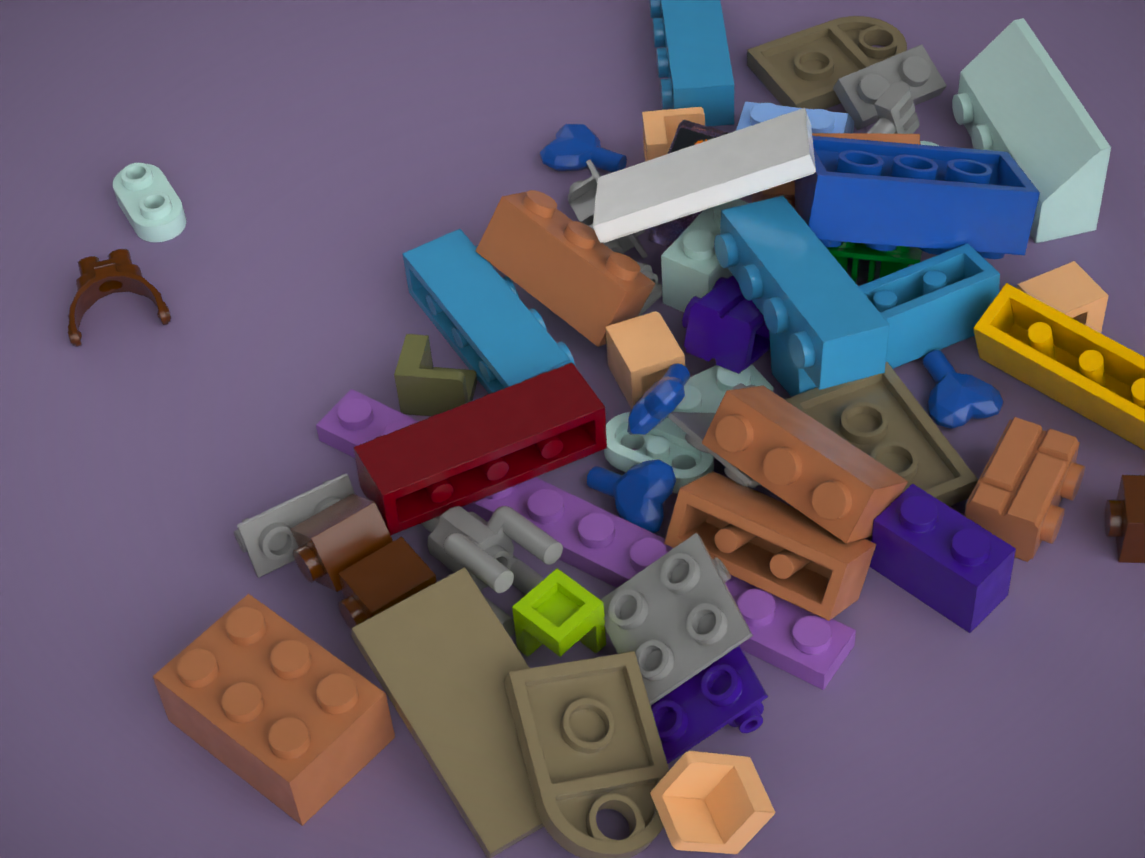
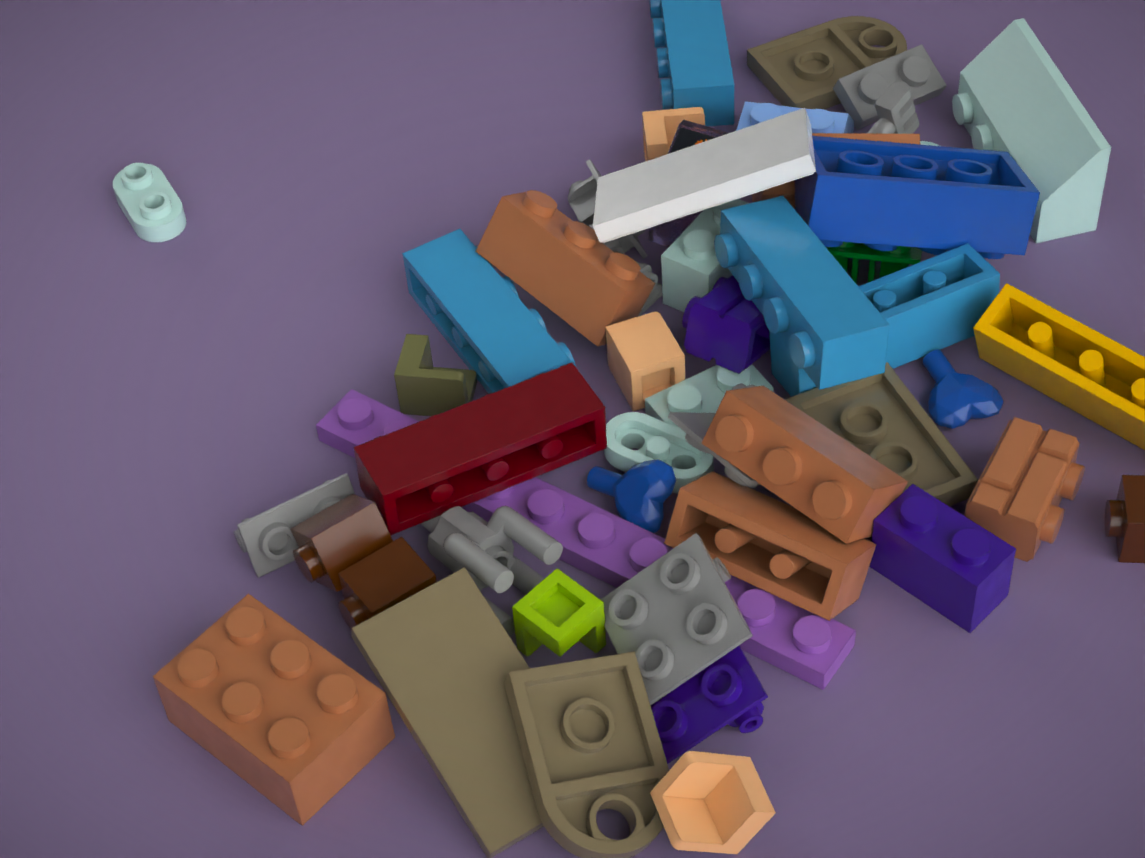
(105, 278): reddish brown helmet -> none
(577, 145): blue rock -> none
(658, 401): blue rock -> none
(1070, 292): light nougat panel -> none

